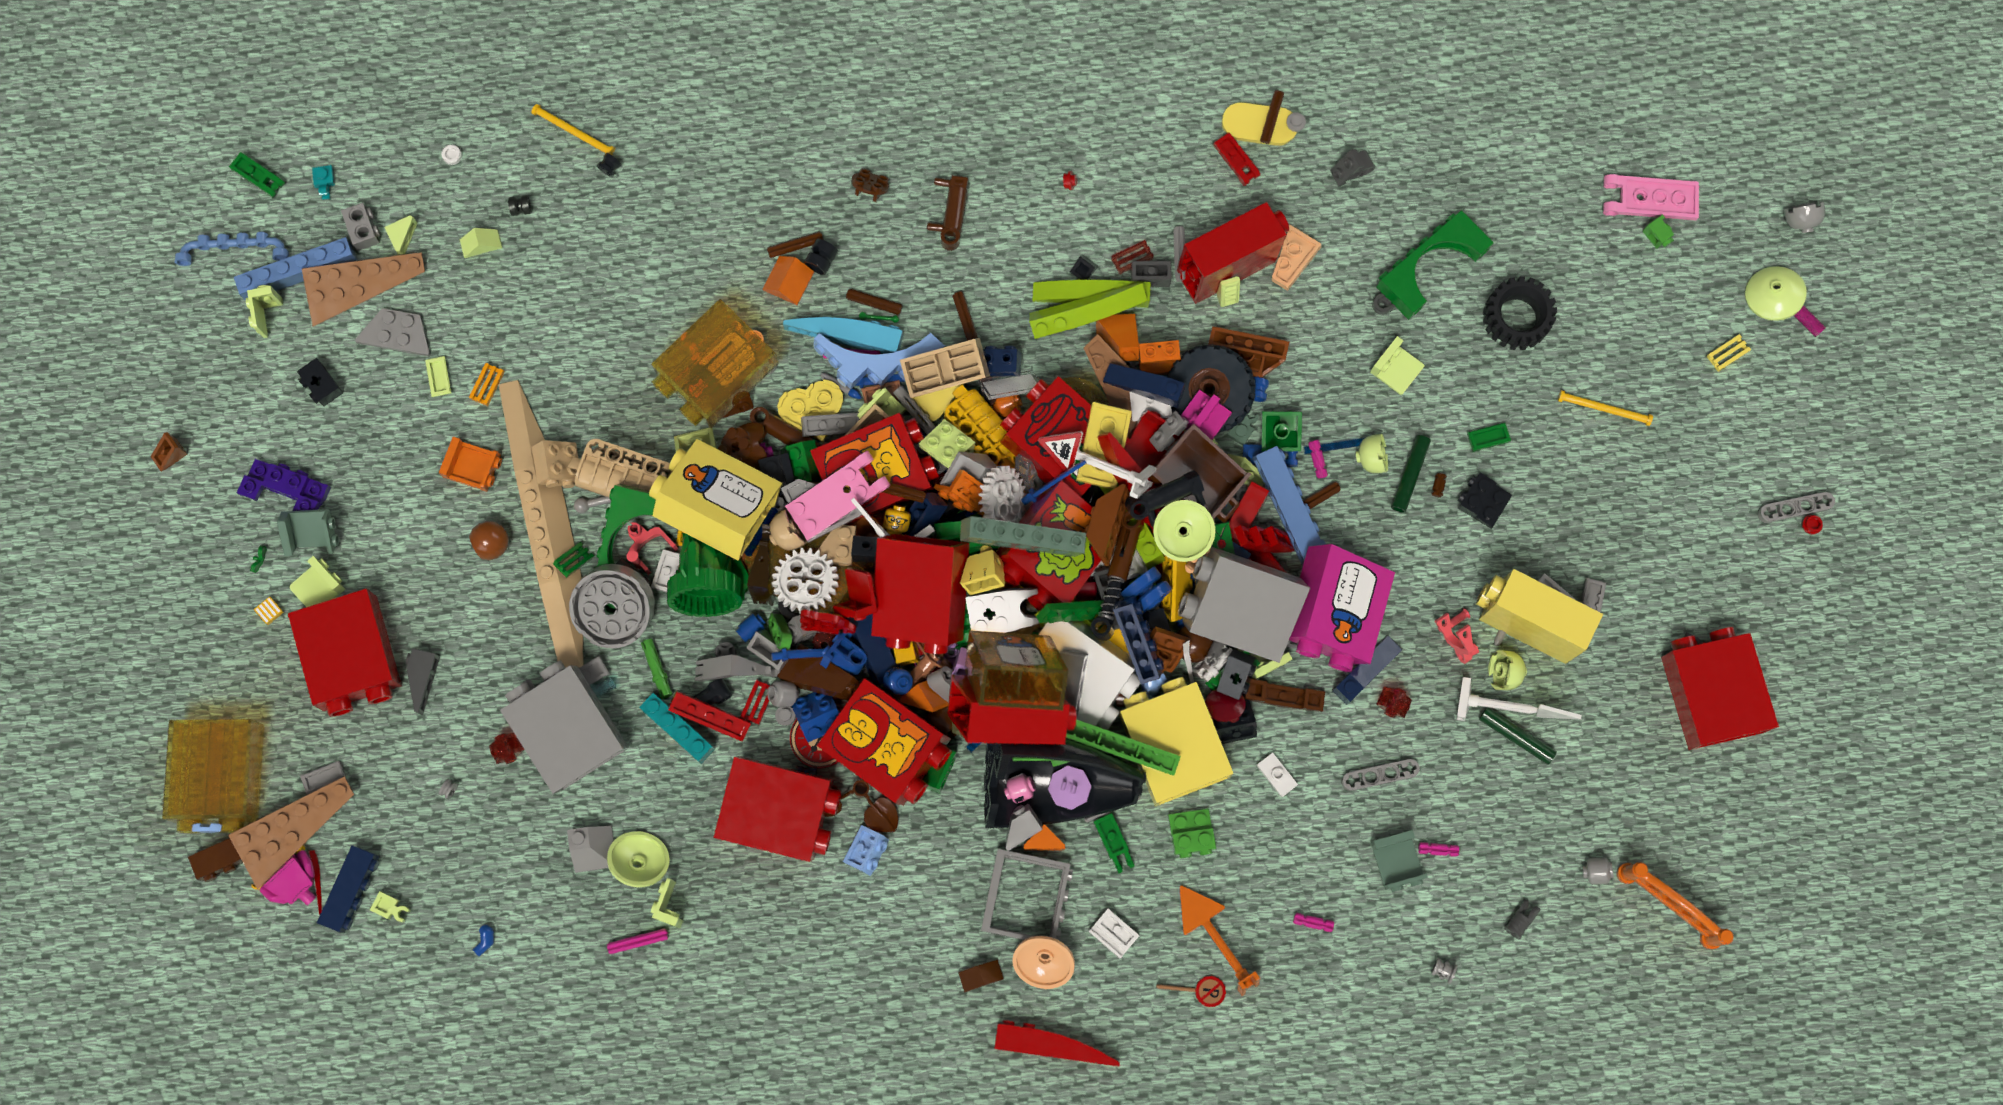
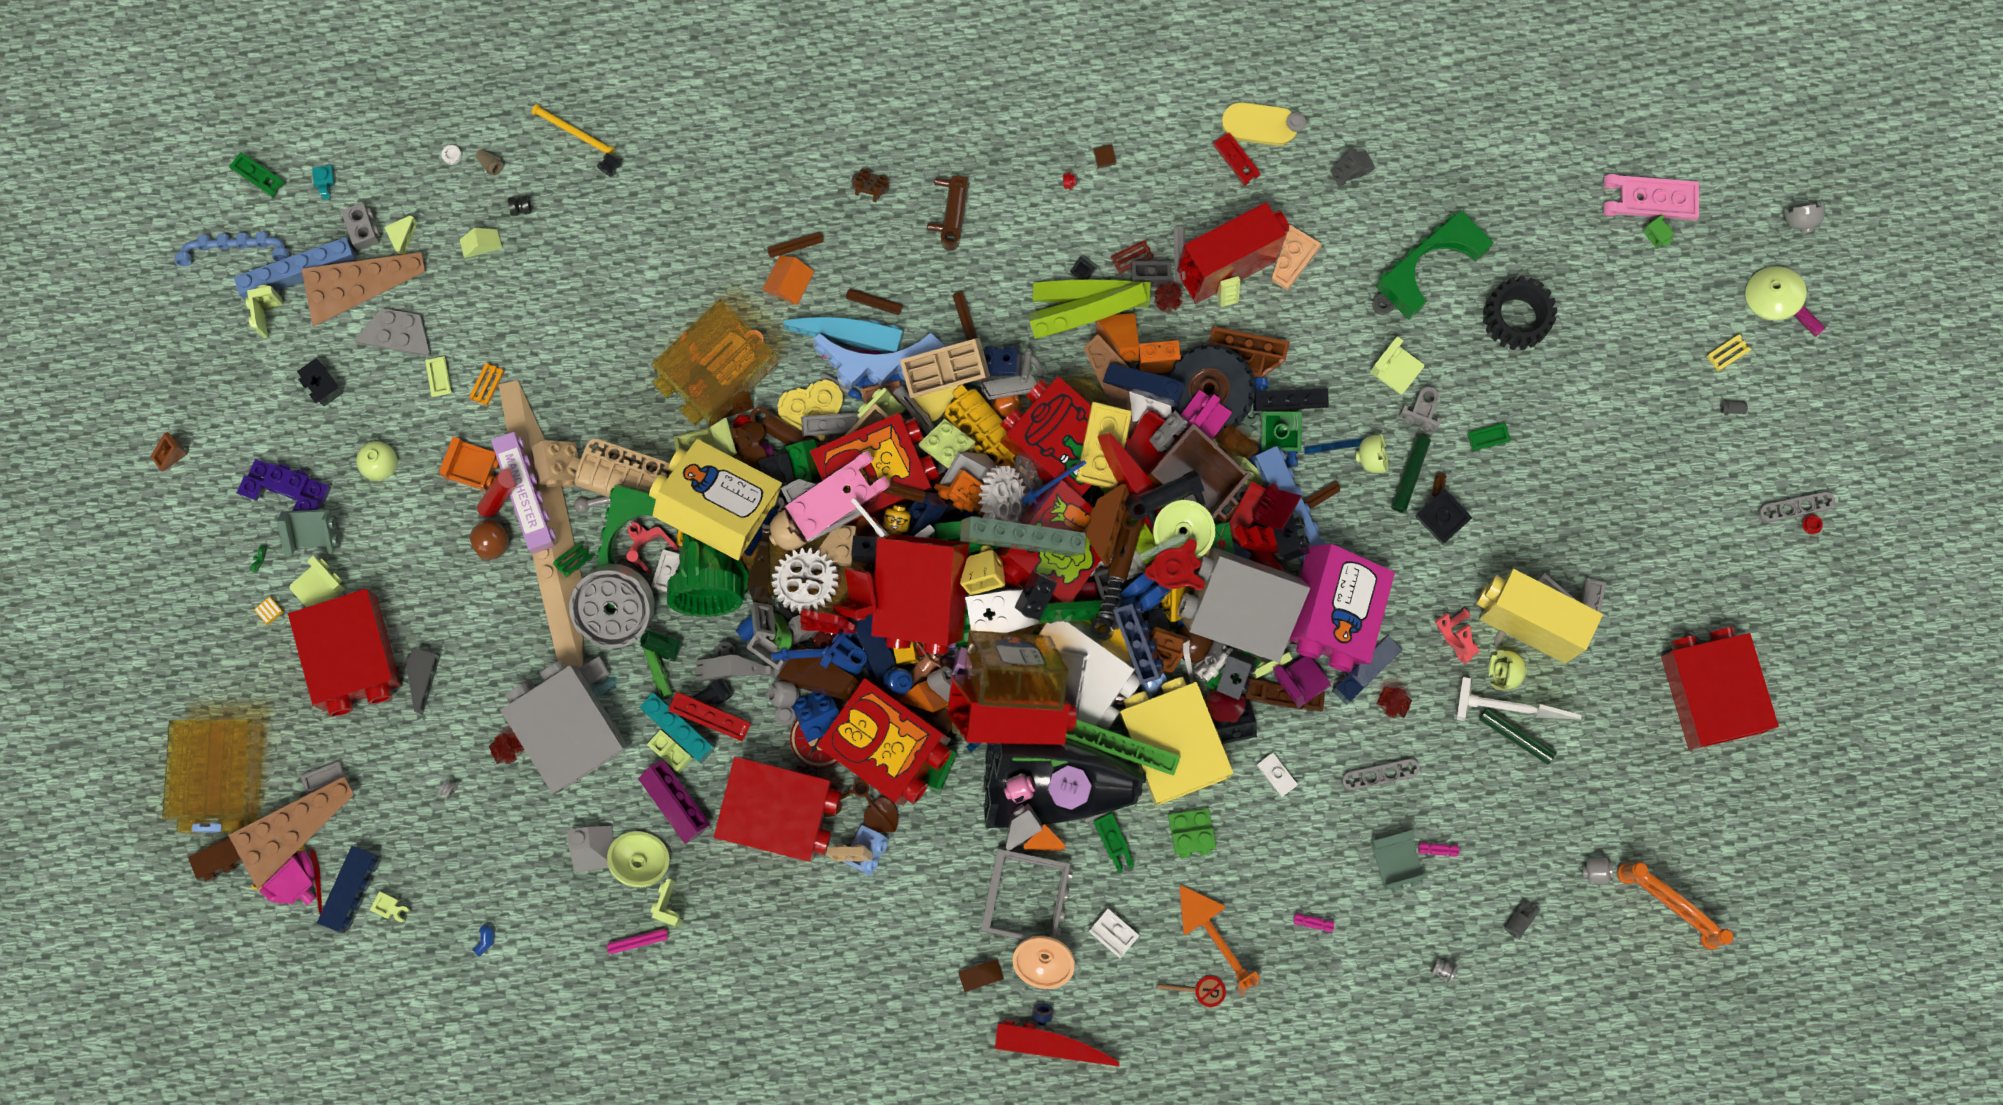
(376, 460): none -> yellowish green cylinder
(491, 163): none -> dark tan cone
(496, 494): none -> red brick
(524, 496): none -> lavender brick
(664, 646): none -> dark green piece
(669, 751): none -> yellowish green slope
(674, 801): none -> magenta brick
(723, 437): none -> yellowish green tile
(741, 420): none -> red plate
(751, 718): red tile -> none
(771, 632): none -> light grey tile
(821, 255): black wheel -> none
(844, 853): none -> tan plate
(863, 316): green hinge -> none
(1027, 359): none -> light grey piece
(1035, 595): none -> black brick
(1042, 1013): none -> dark blue tile
(1065, 451): white piece -> none
(1104, 156): none -> reddish brown tile
(1159, 551): none -> light aqua piece
(1167, 303): none -> clear red brick
(1176, 567): none -> red tile
(1234, 441): none -> clear orange plate
(1272, 116): reddish brown axle -> none
(1275, 508): none -> dark red hinge
(1291, 399): none -> black plate
(1292, 539): none -> black brick
(1302, 680): none -> magenta bracket
(1318, 459): dark pink axle -> none
(1422, 410): none -> light grey pin
(1443, 517): none -> black bracket
(1484, 500): black plate -> none
(1605, 408): yellow bar -> none
(1733, 407): none -> dark grey pin

